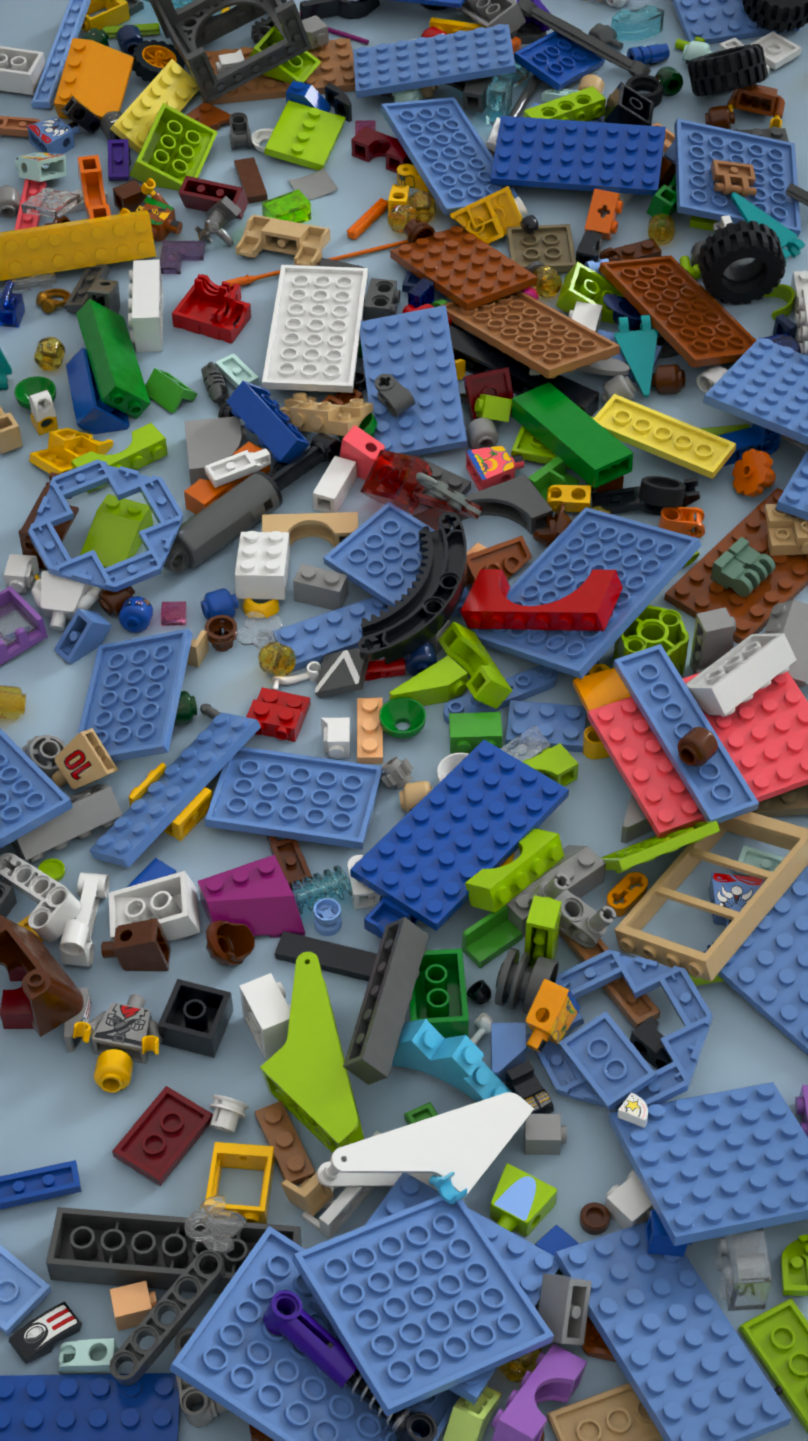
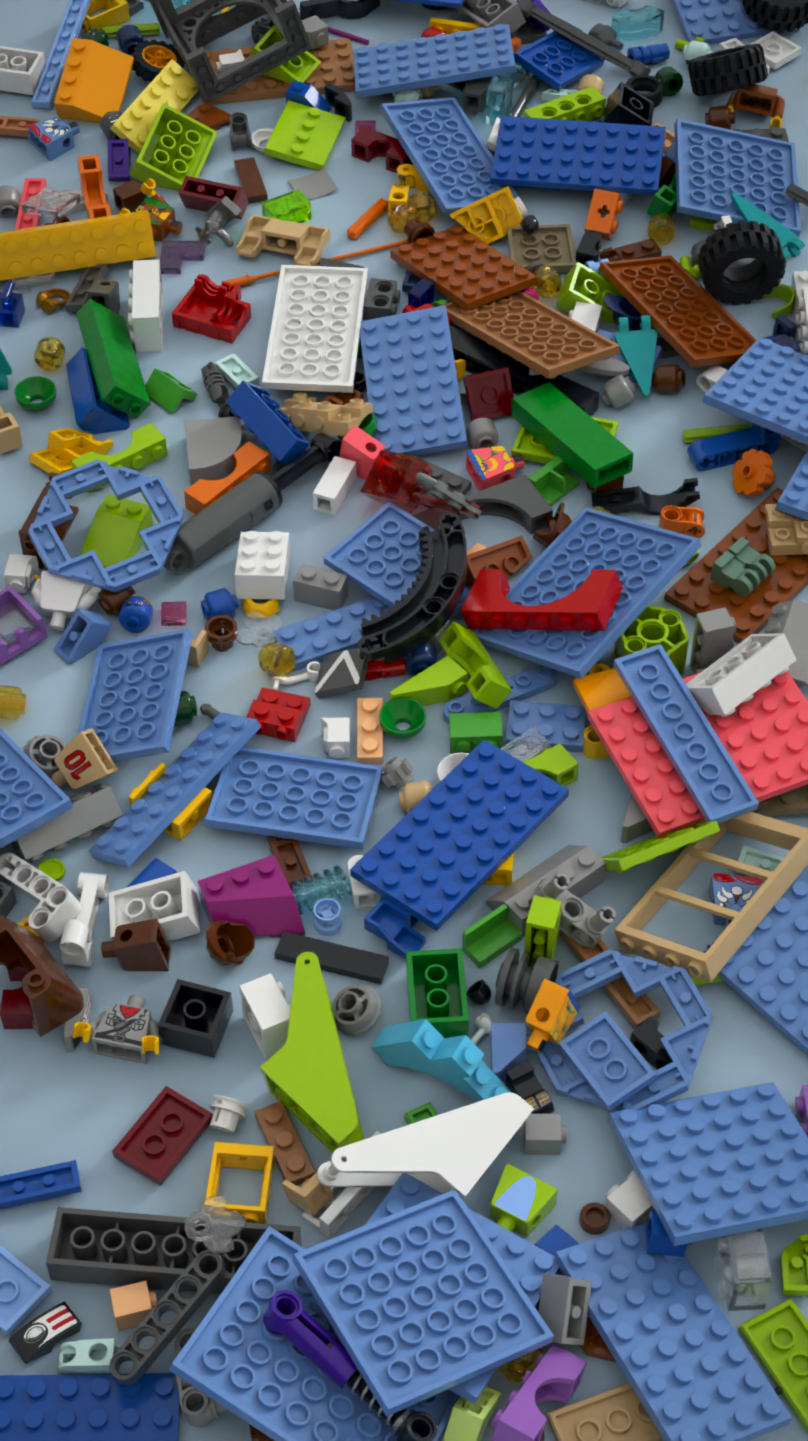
(31, 166): light aqua torso -> none
(42, 409): white leg -> none
(81, 115): black leg -> none
(113, 1070): yellow head -> none
(237, 466): white hinge -> none
(328, 526): tan arch -> none
(356, 1008): none -> light grey piece
(386, 1001): dark grey brick -> none
(393, 394): dark grey piece -> none
(446, 1188): medium azure piece -> none
(493, 407): lime brick -> none
(497, 886): lime arch -> none
(573, 496): yellow leg -> none
(631, 897): light orange beam -> none
(634, 1110): white tile -> none
(662, 491): black tyre -> none
(665, 436): light yellow plate -> none
(697, 746): reddish brown head -> none
(736, 173): medium nougat plate -> none

